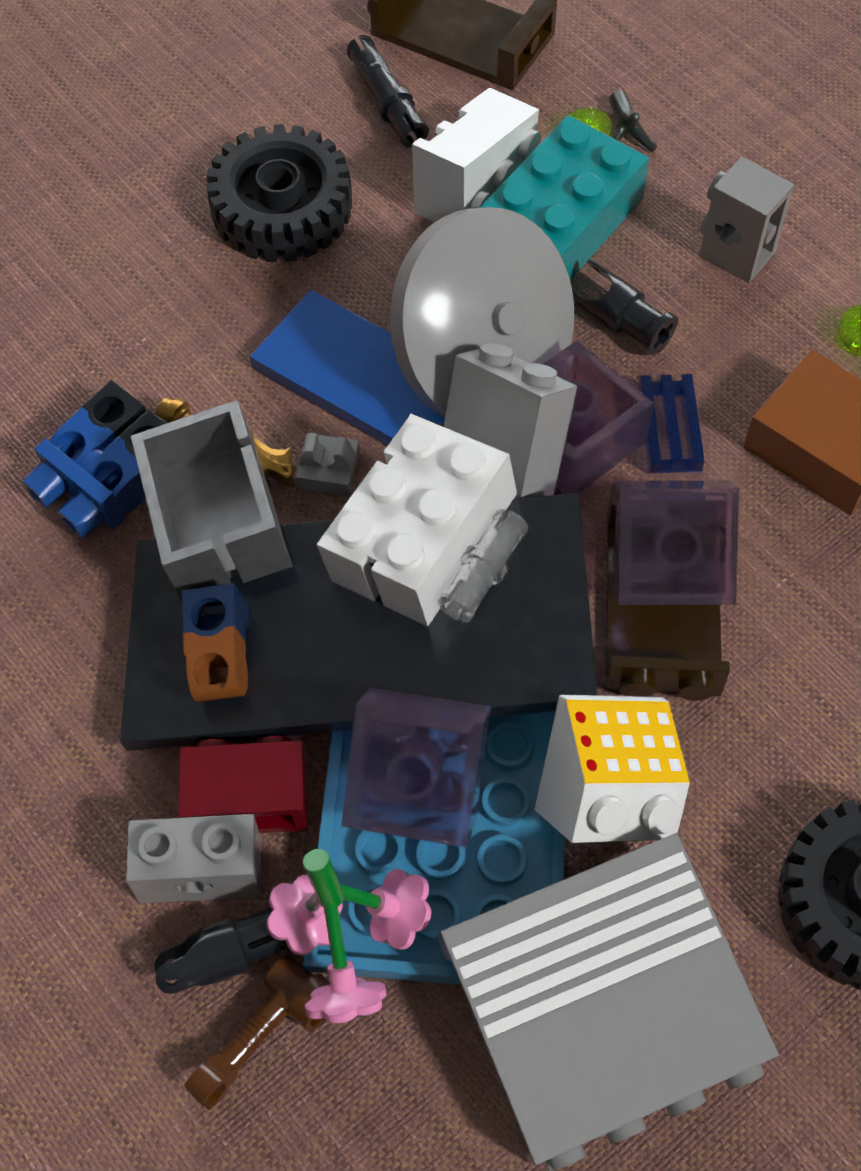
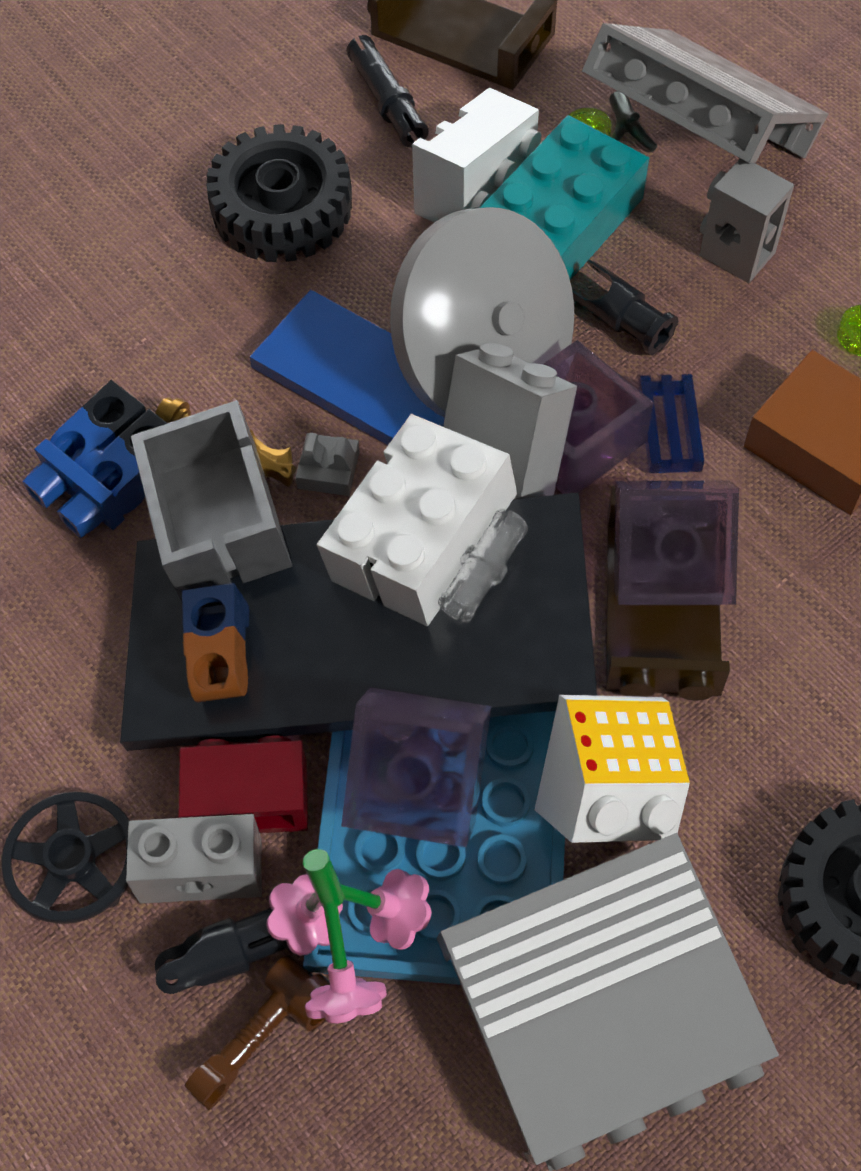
(68, 858): none -> black wheel
(702, 91): none -> light grey panel

